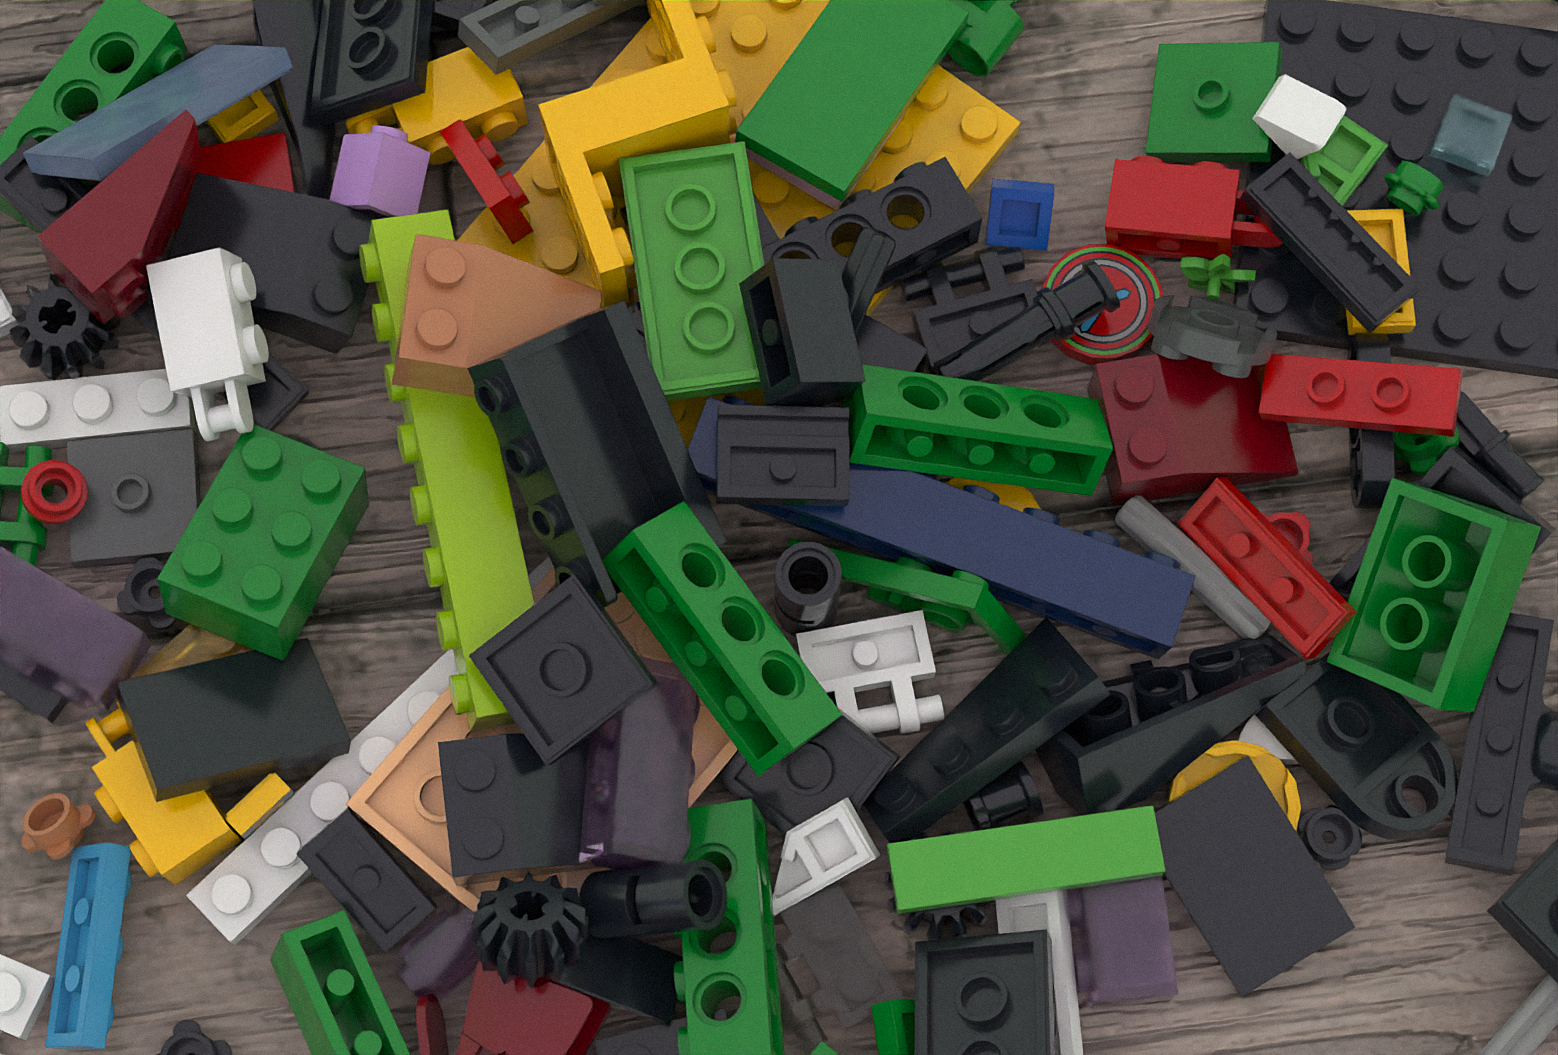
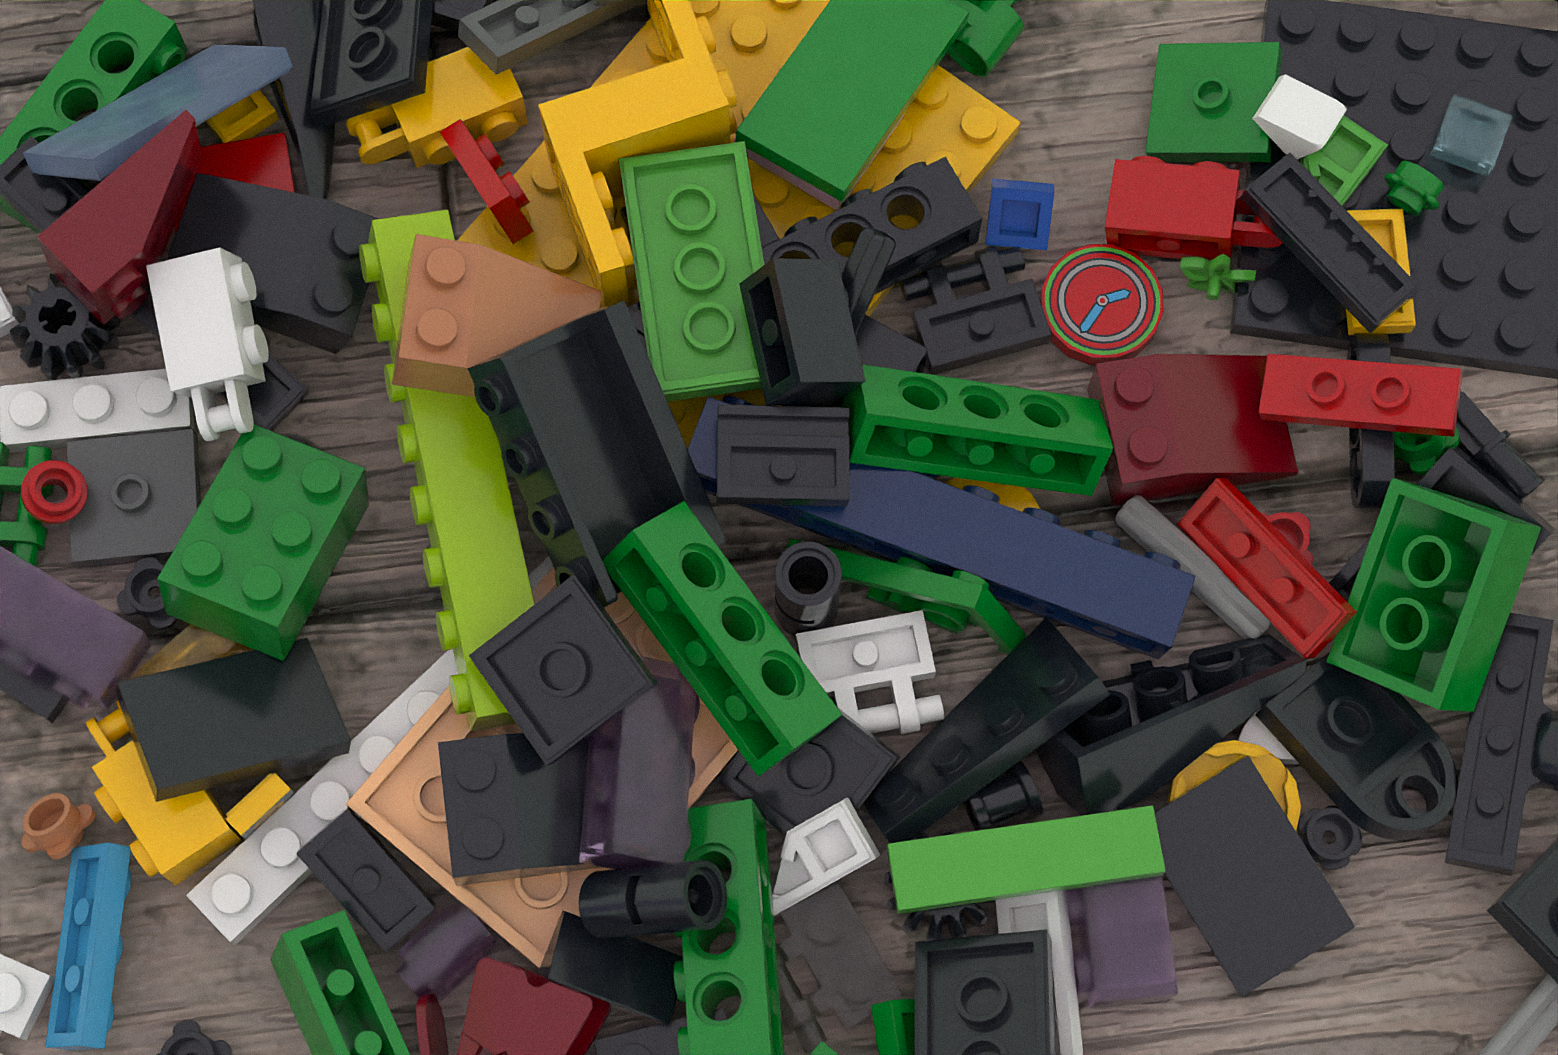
(380, 173): lavender brick -> none
(530, 929): black gear -> none
(1051, 316): black pin -> none
(1211, 333): dark grey plate -> none

